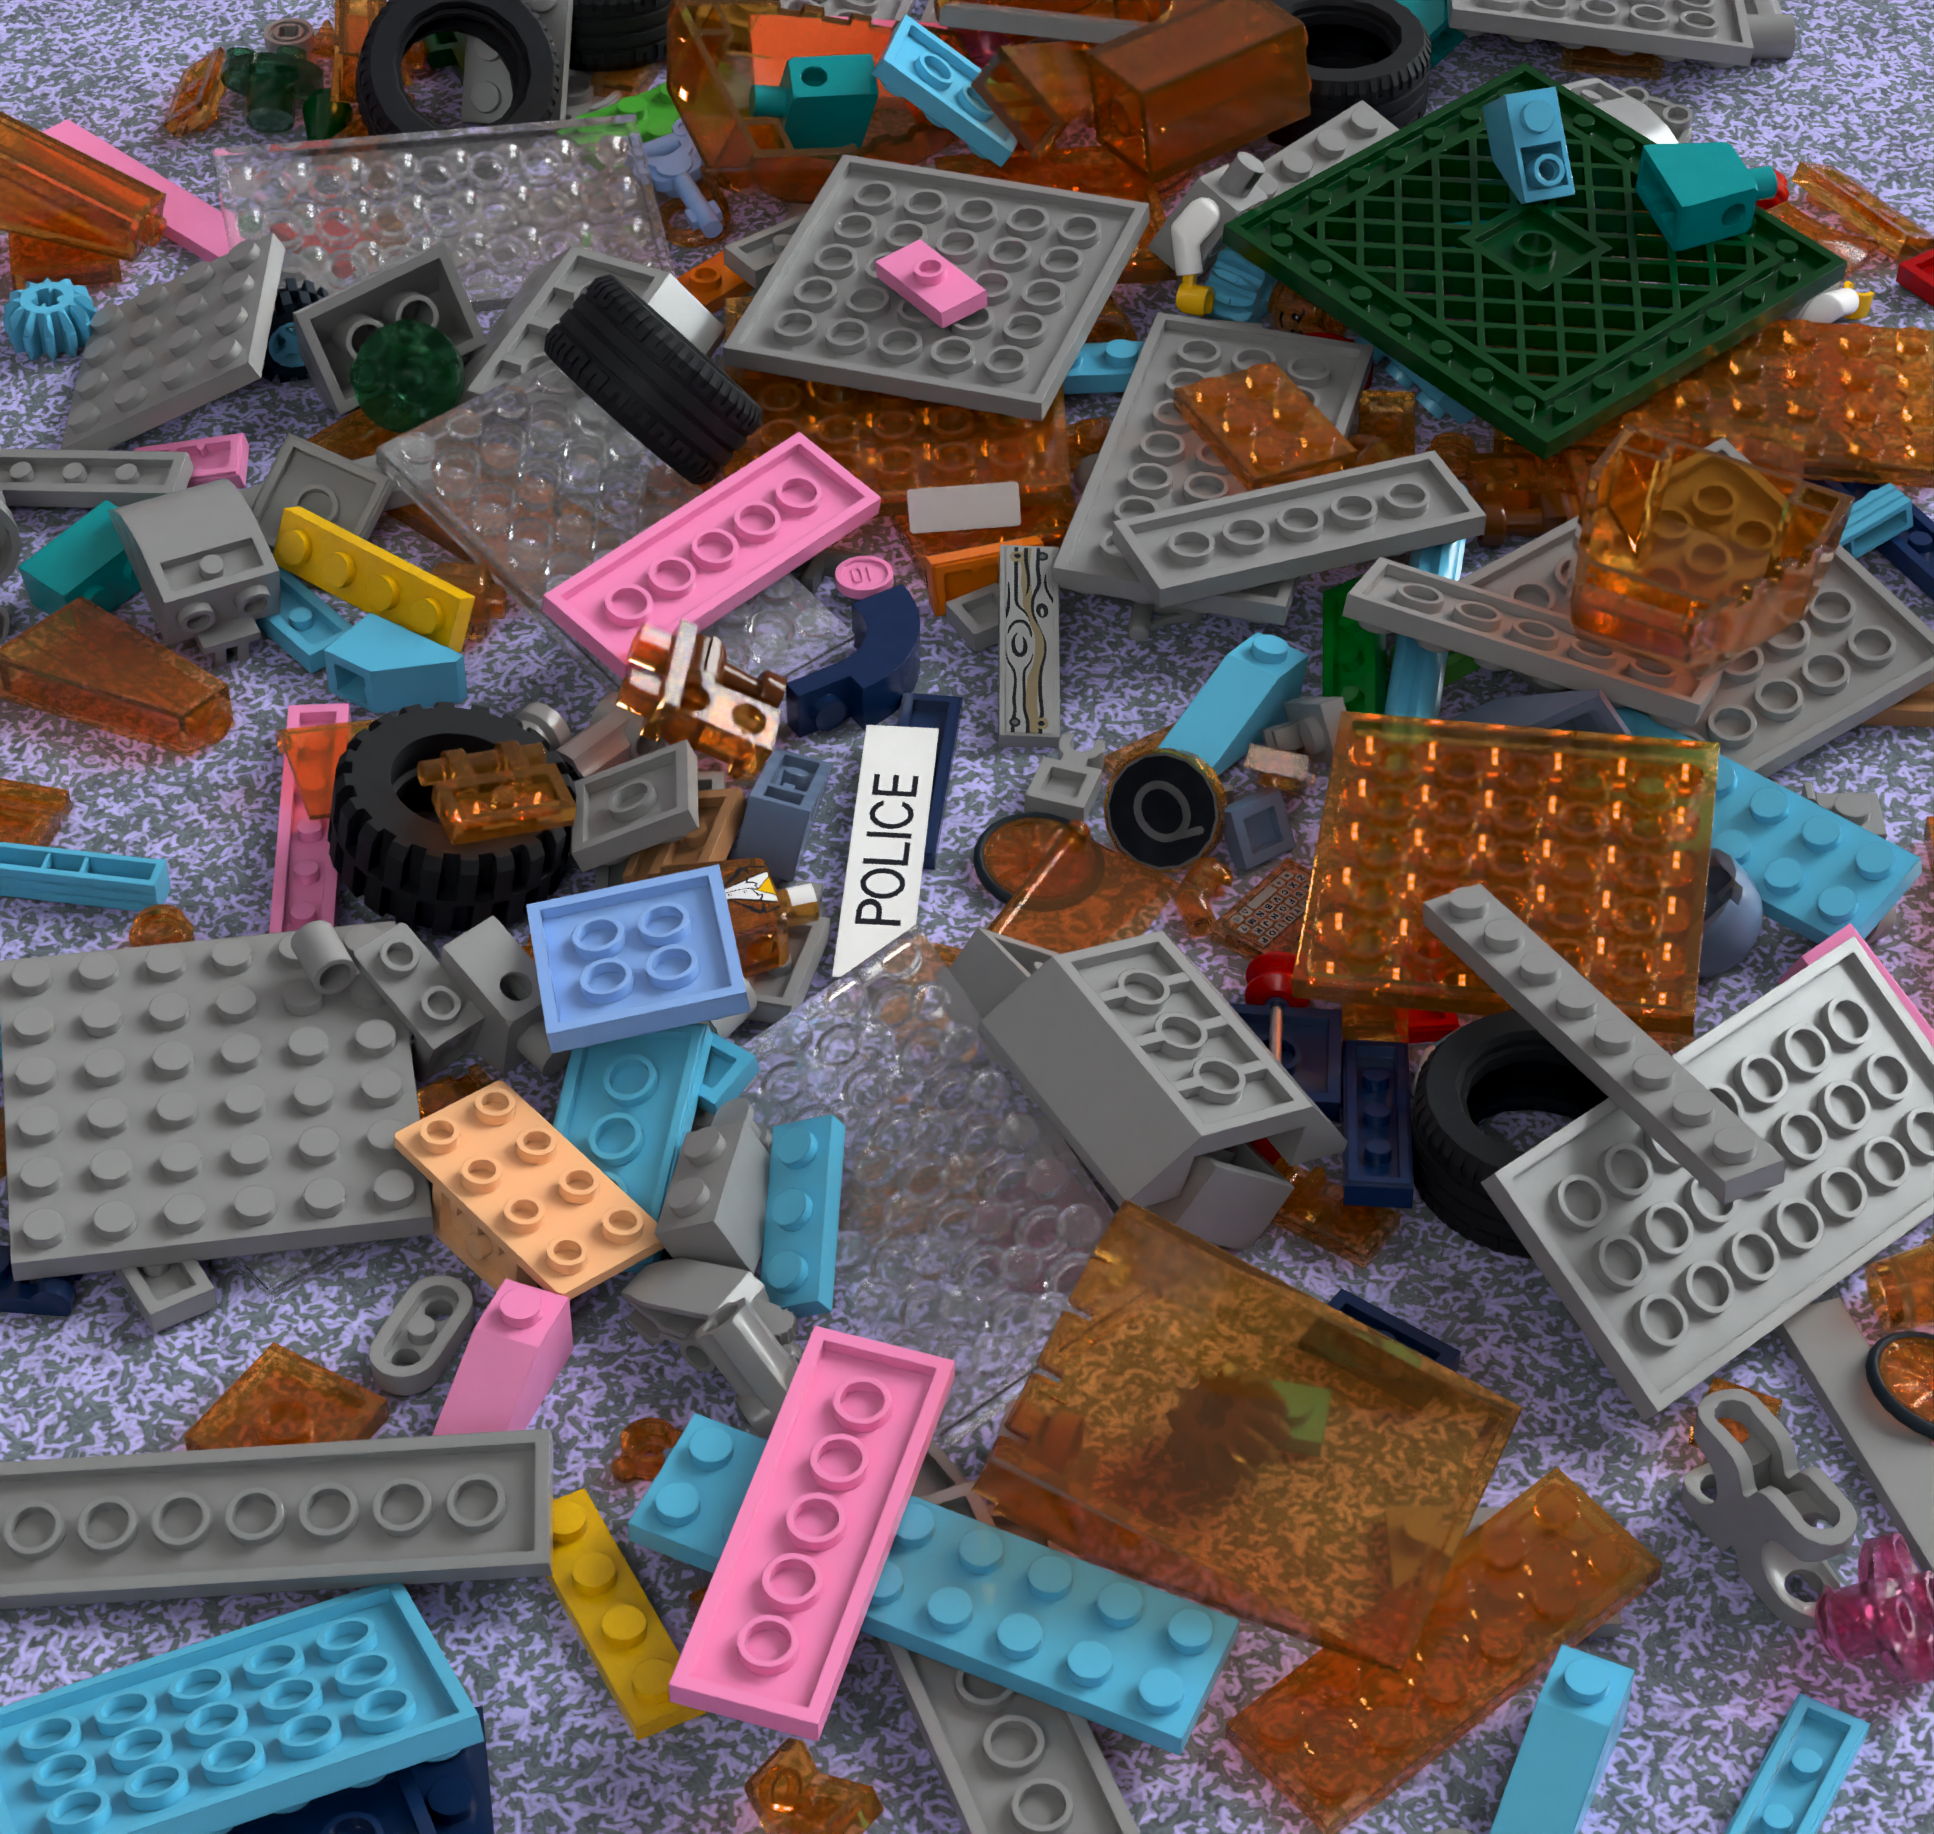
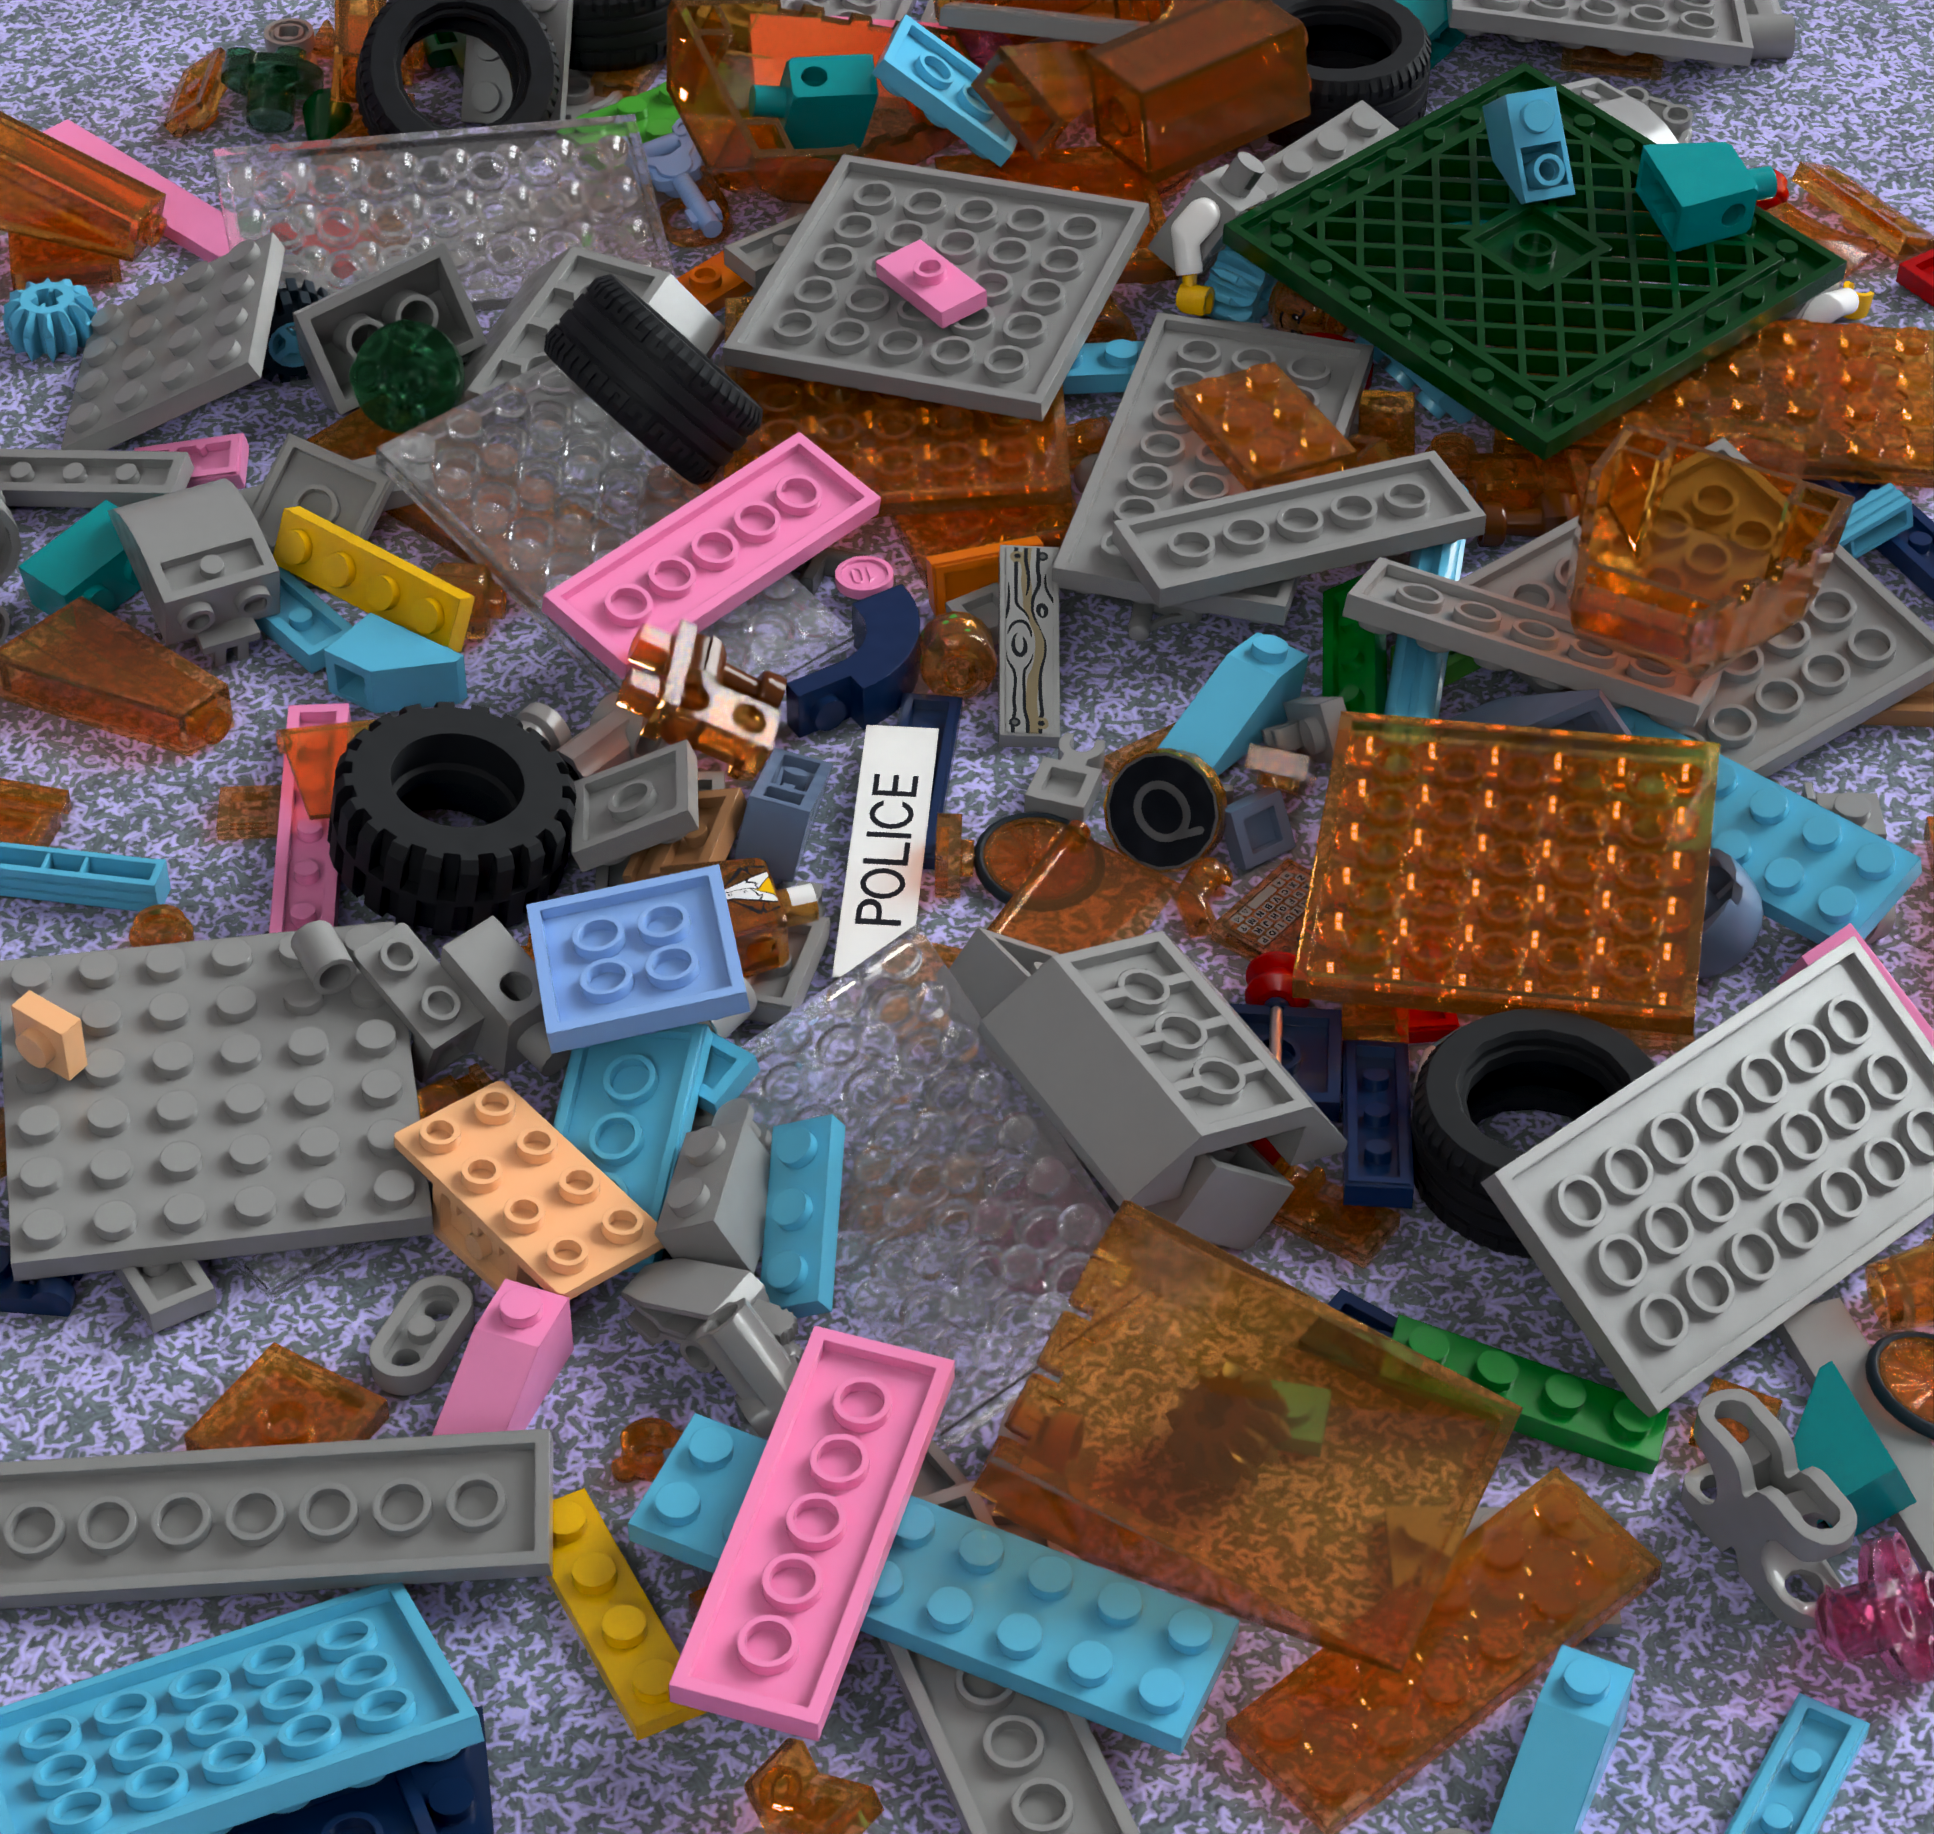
(48, 1035): none -> light nougat plate
(248, 812): none -> clear orange tile
(497, 792): clear orange plate -> none
(952, 856): none -> clear orange plate
(957, 655): none -> clear orange head
(964, 507): white sticker -> none
(1554, 1402): none -> green plate
(1605, 1045): light grey plate -> none
(1847, 1448): none -> teal slope

